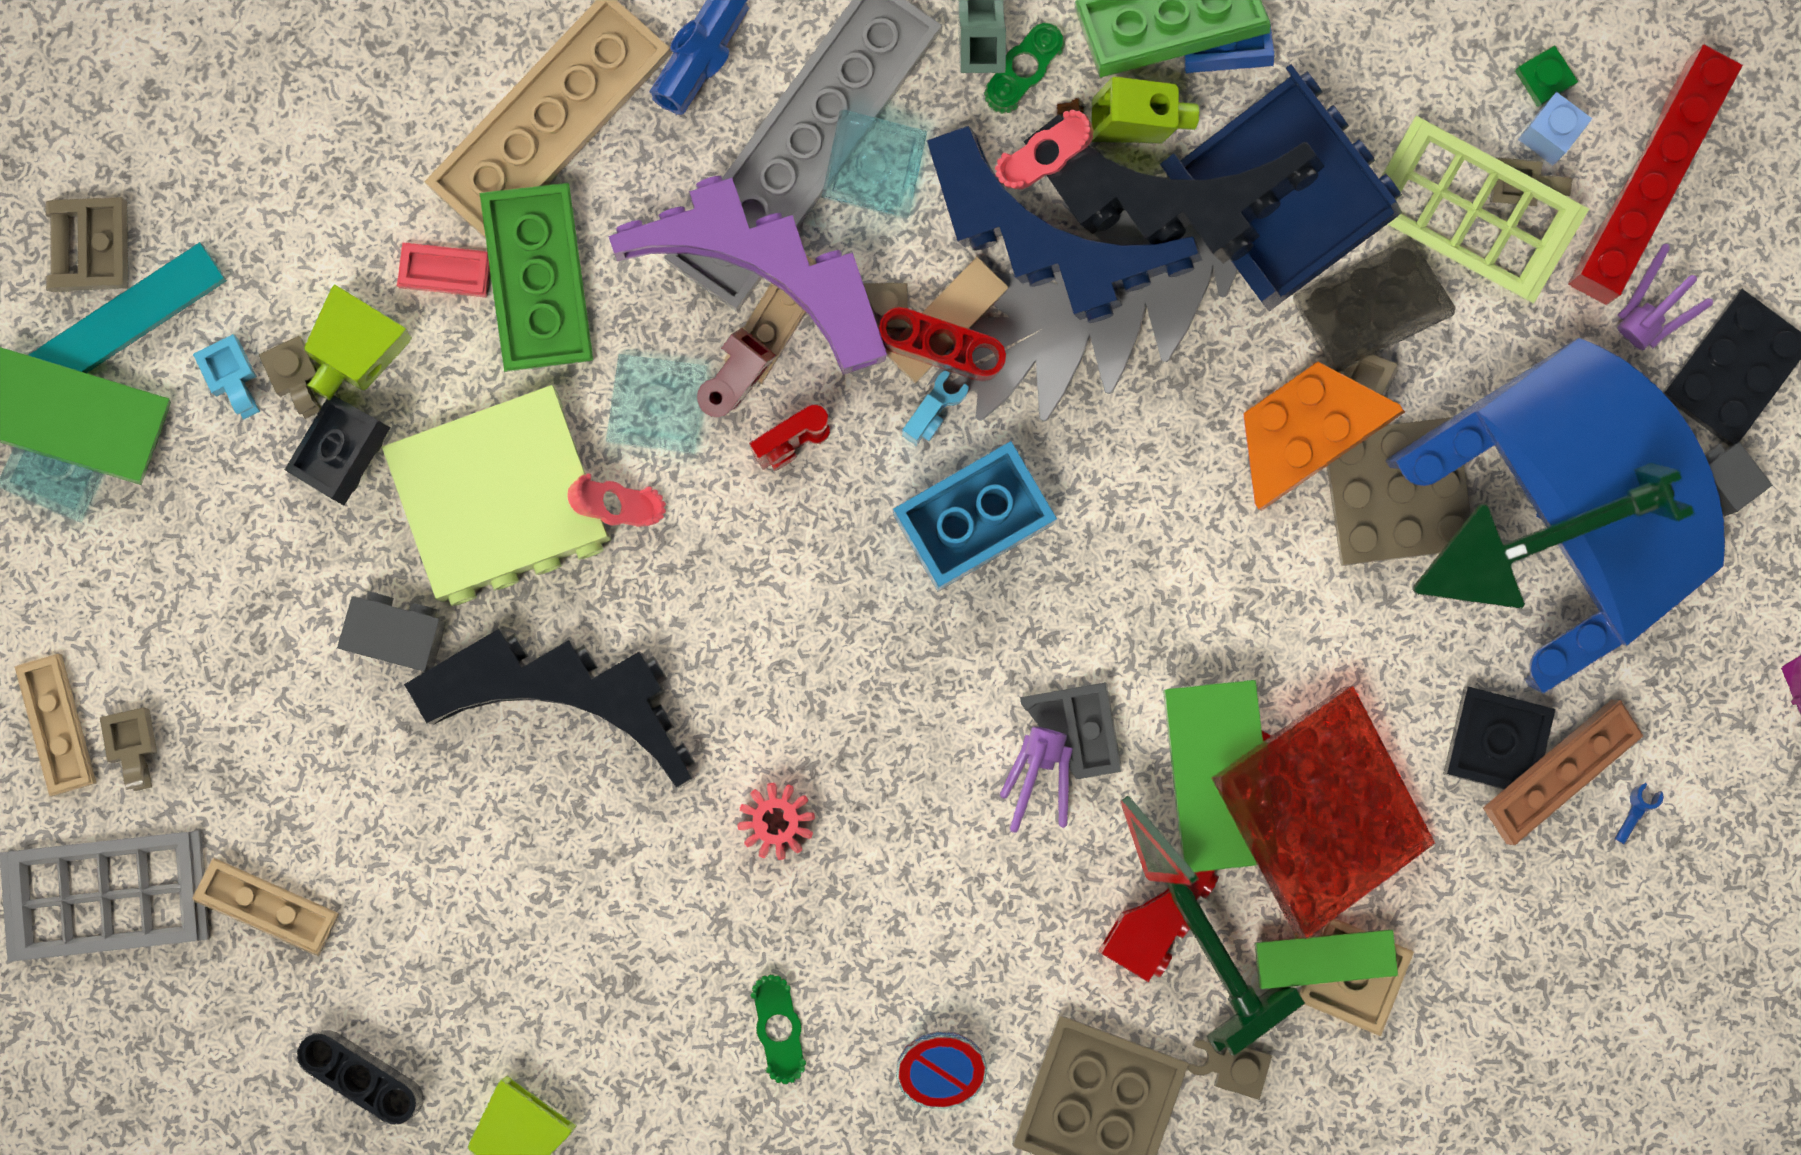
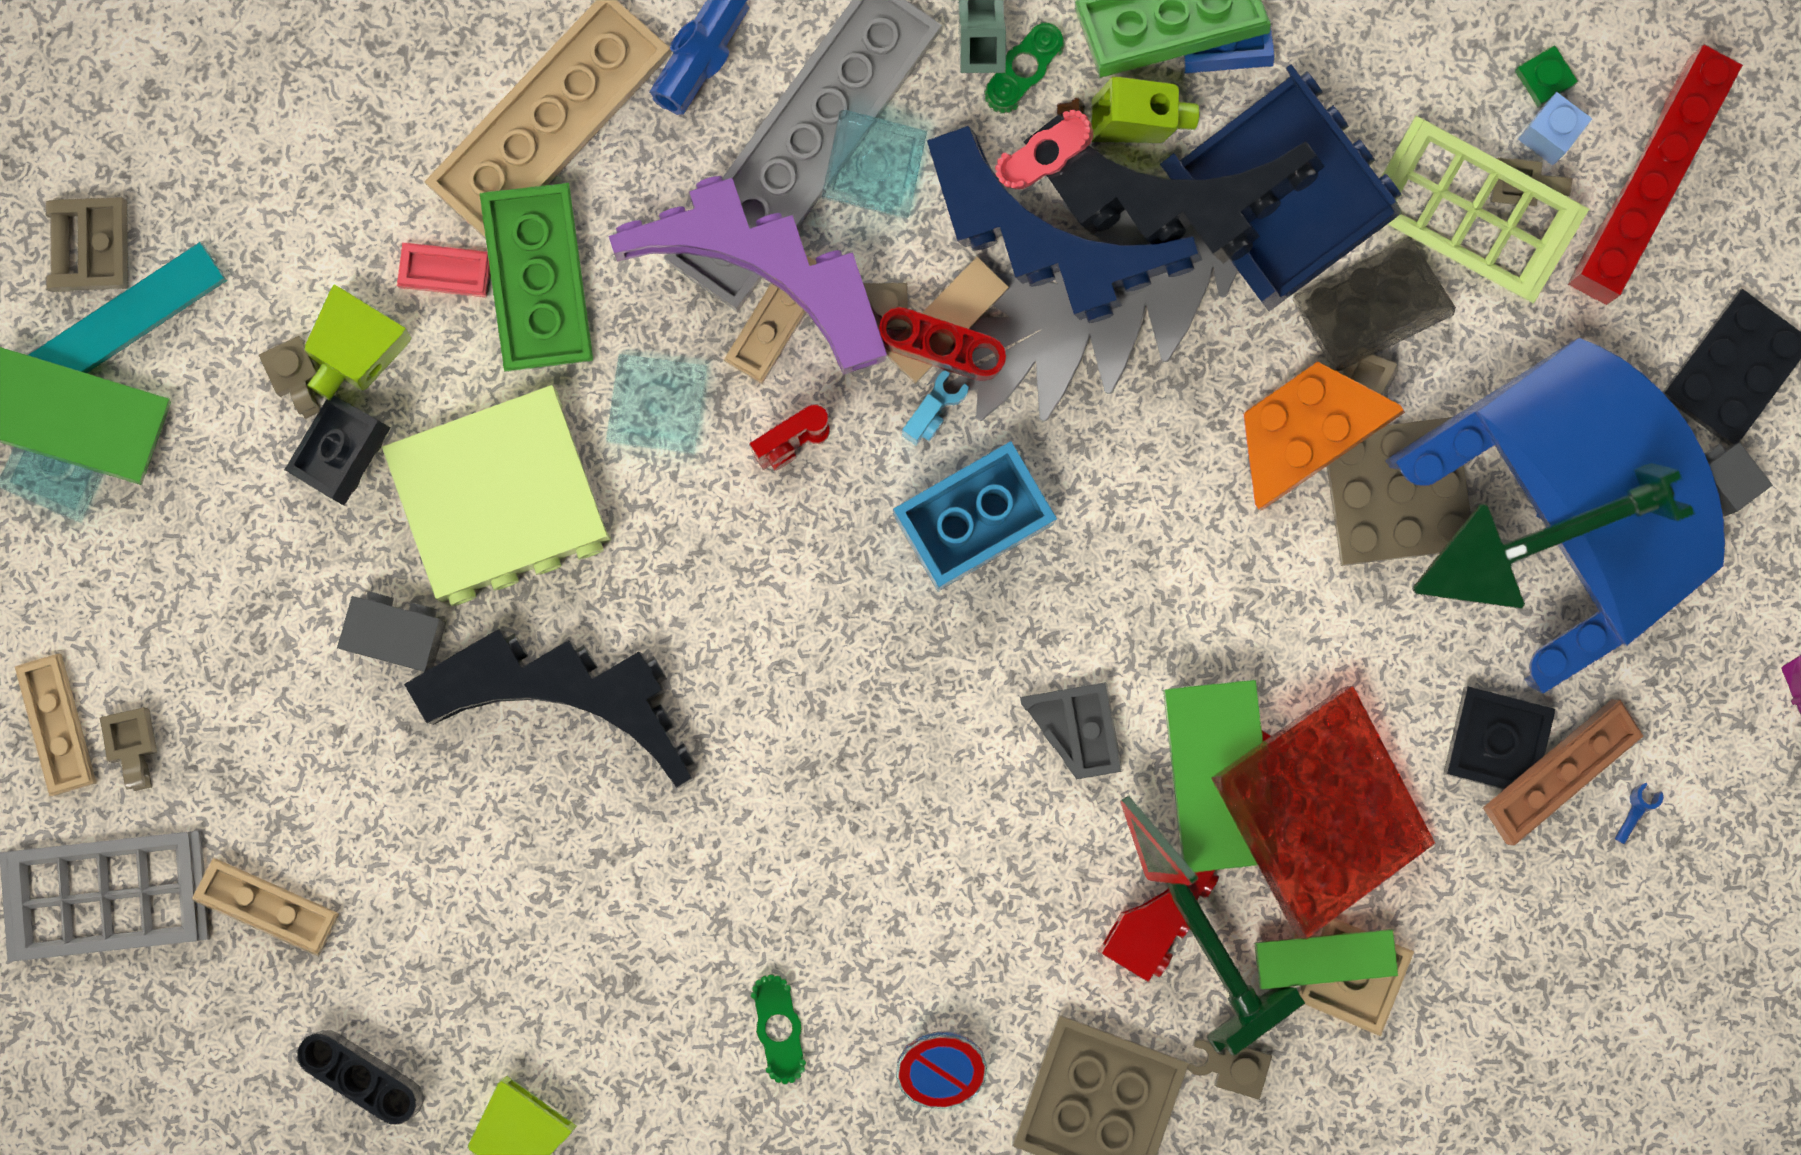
(227, 370): medium azure plate -> none
(637, 507): coral piece -> none
(738, 375): leg -> none
(762, 827): coral gear -> none
(1042, 750): medium lavender plant -> none
(1645, 324): medium lavender plant -> none

